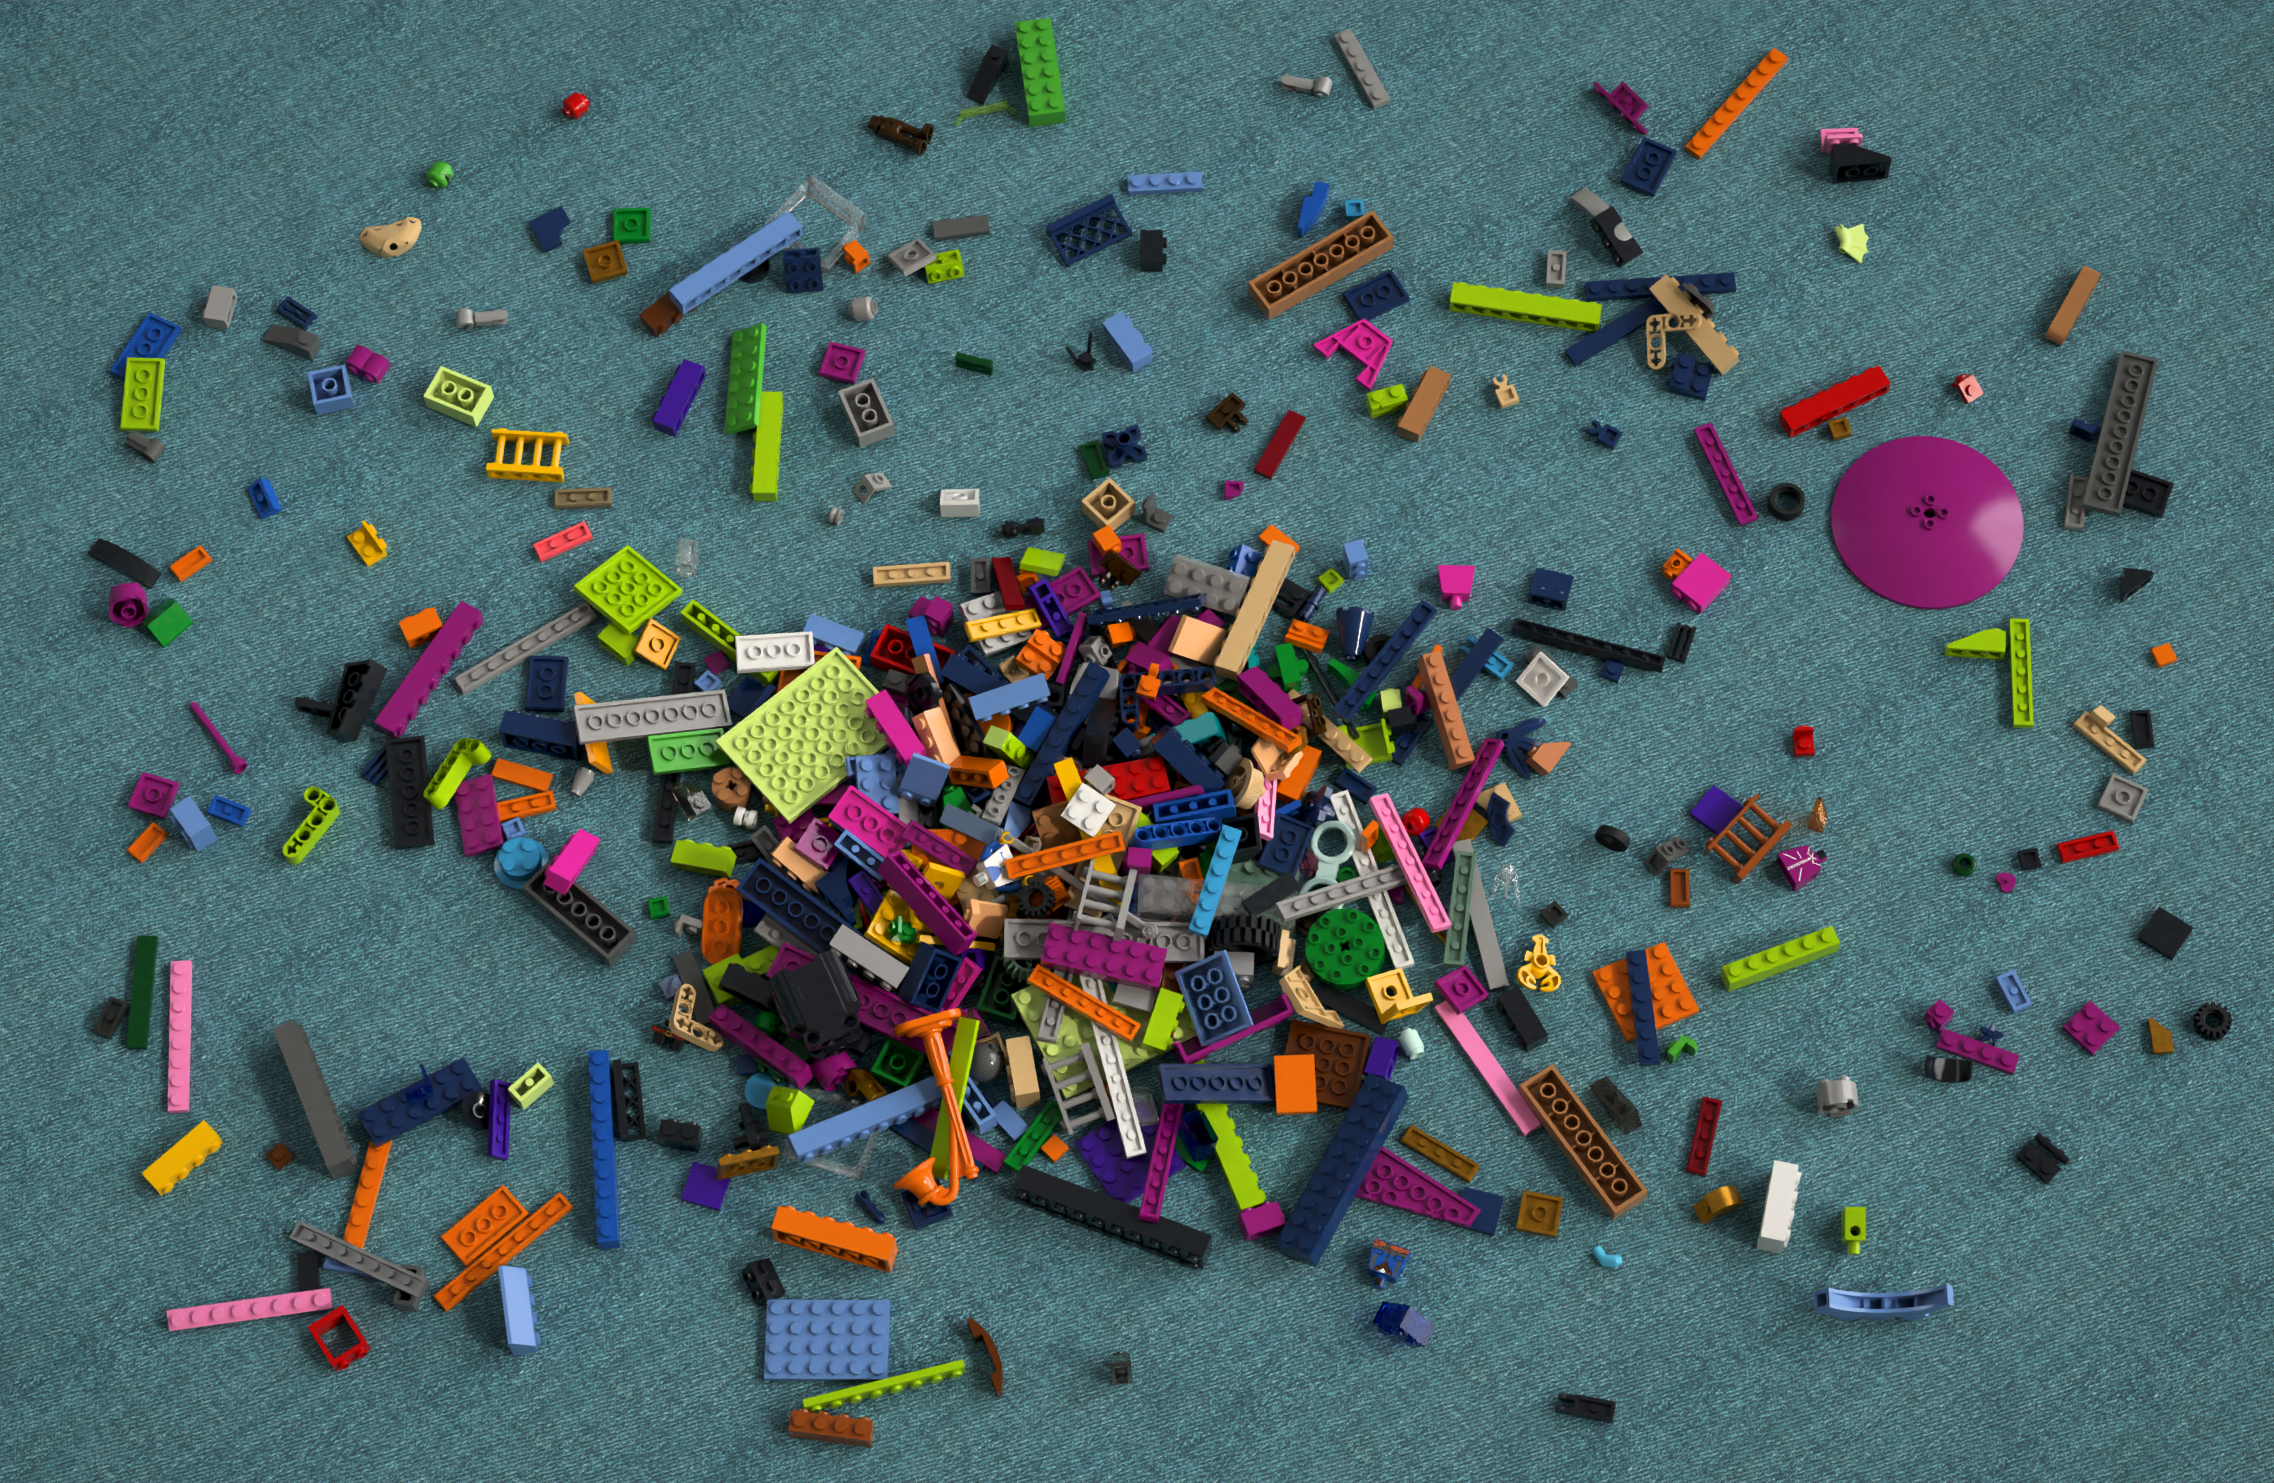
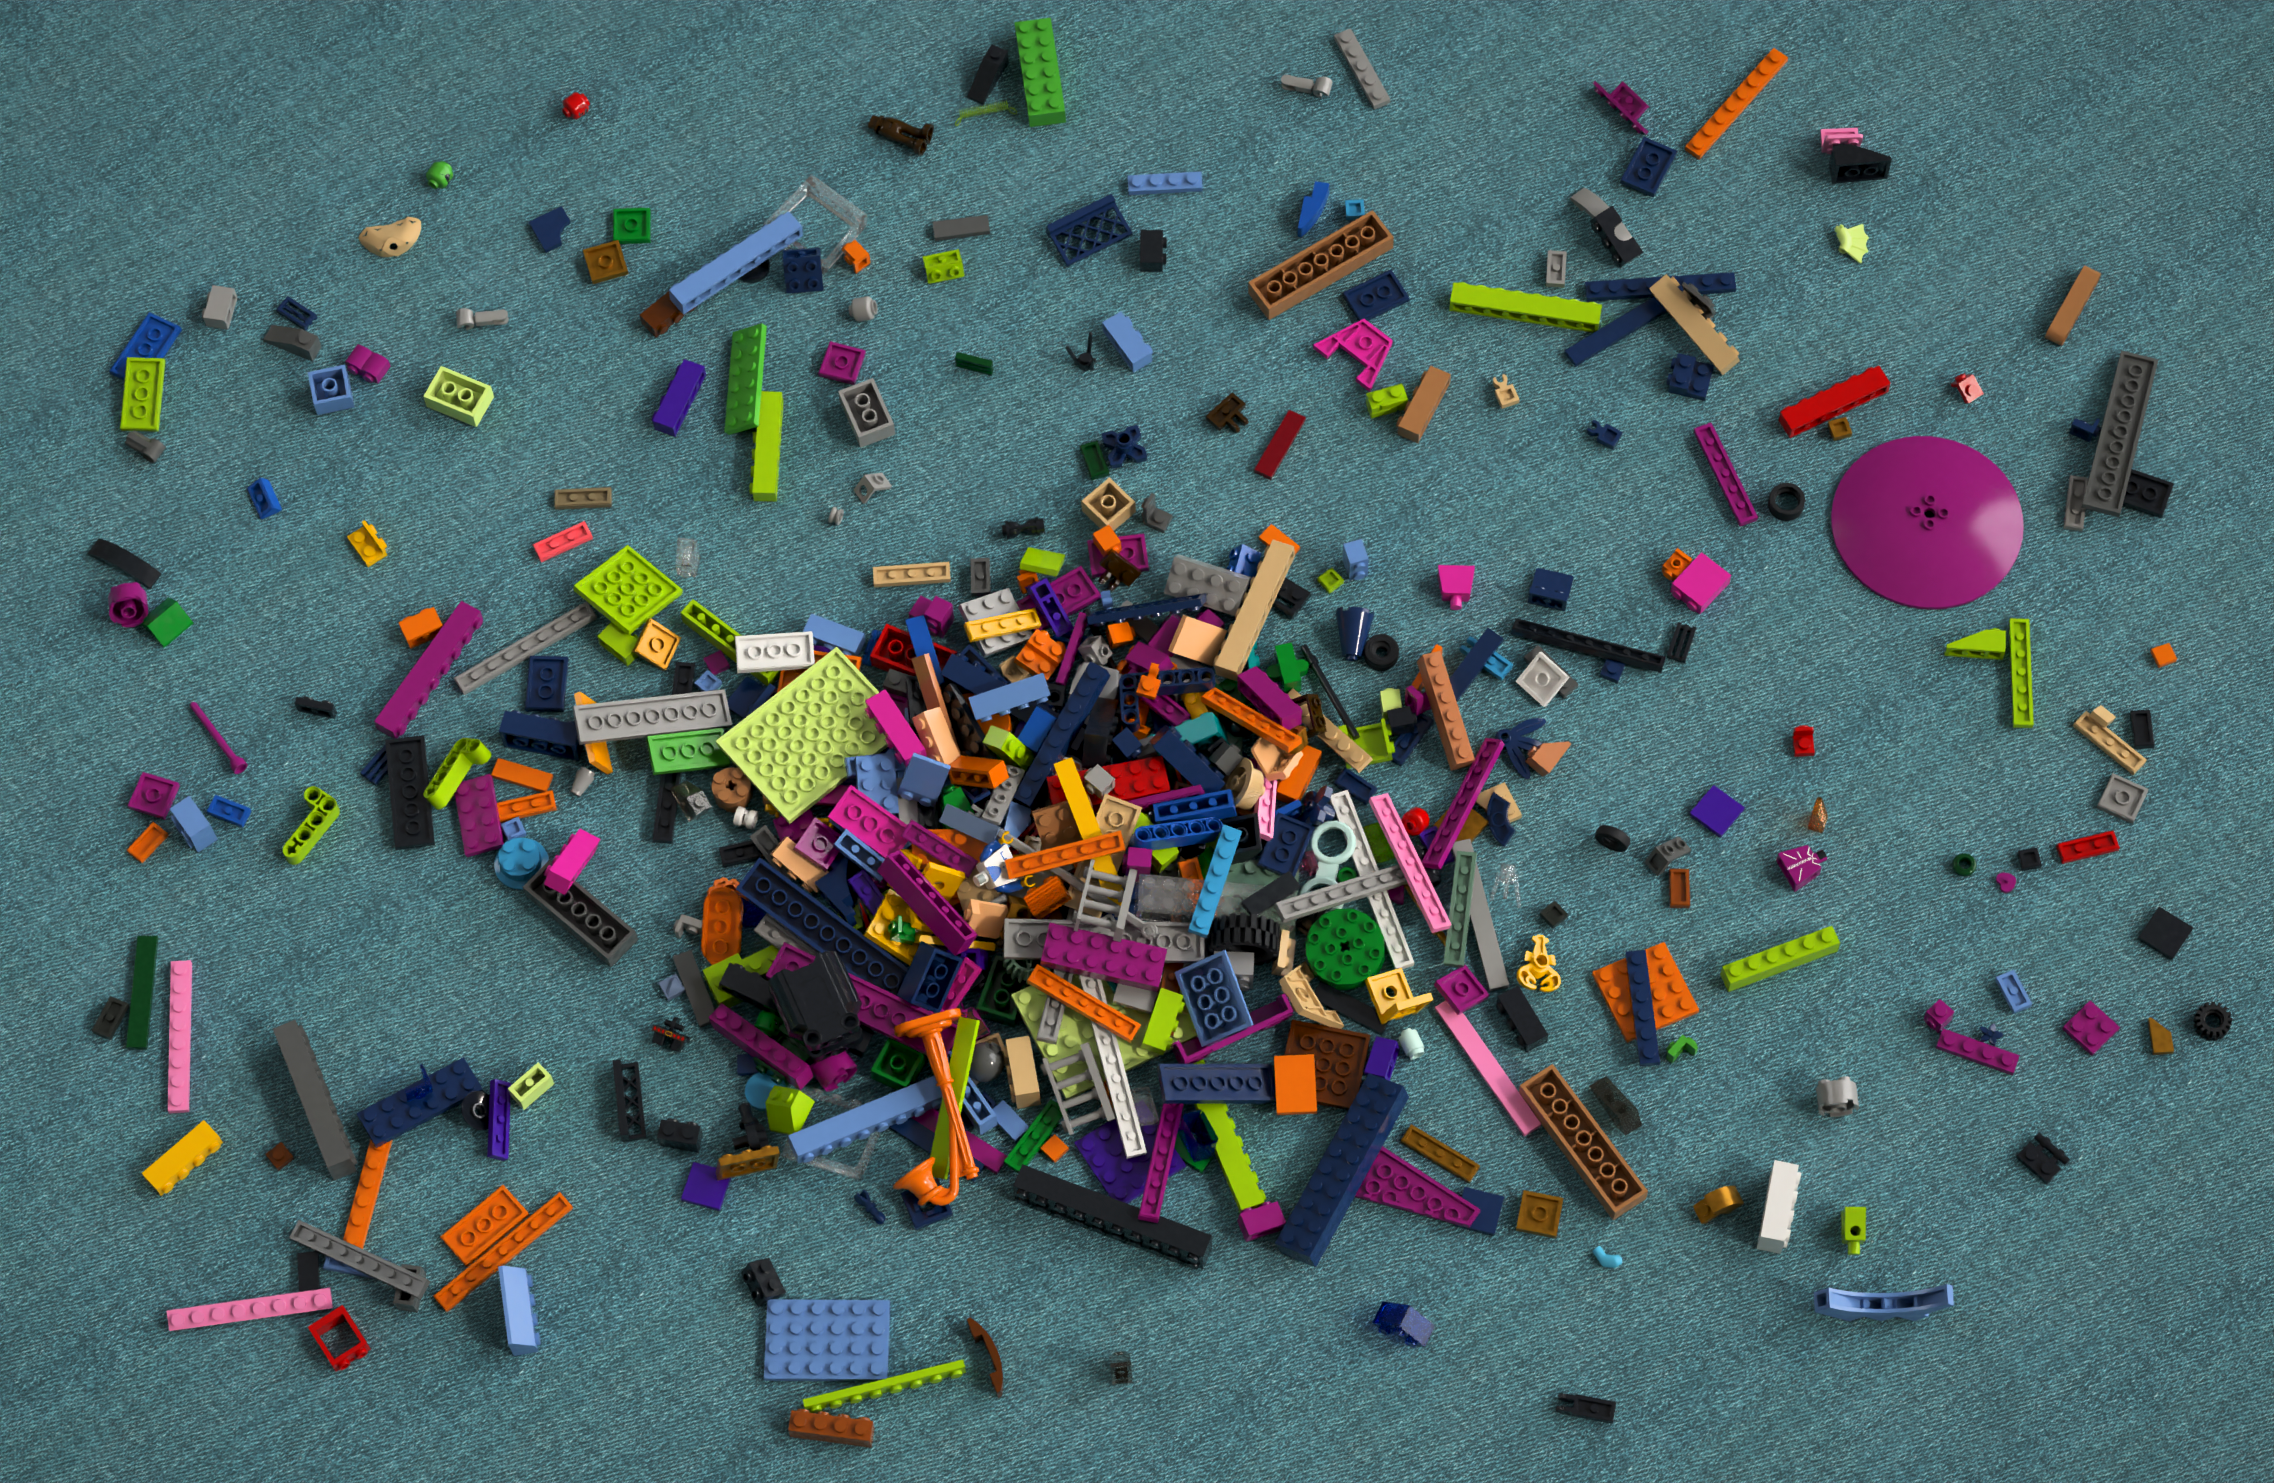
(190, 563): orange tile -> none
(354, 698): black wedge -> none
(527, 472): yellow fence -> none
(604, 1150): blue brick -> none
(658, 907): green tile -> none
(683, 1026): tan beam -> none
(703, 858): lime brick -> none
(834, 1238): orange brick -> none
(862, 1083): pearl gold plate -> none
(868, 958): light grey brick -> none
(912, 257): light grey tile -> none
(931, 690): black plate -> none
(959, 503): white slope -> none
(1008, 583): dark red tile -> none
(1028, 891): black tyre -> none
(1088, 810): white plate -> none
(1233, 489): magenta tile -> none
(1307, 636): orange plate -> none
(1312, 604): dark blue pin -> none
(1347, 678): green slope -> none
(1369, 836): orange tile -> none
(1384, 661): dark blue plate -> none
(1387, 1262): torso -> none
(1665, 327): tan beam -> none
(1704, 1136): dark red tile -> none
(1765, 842): dark orange fence -> none
(1948, 1069): black piece -> none
(2132, 581): black slope -> none

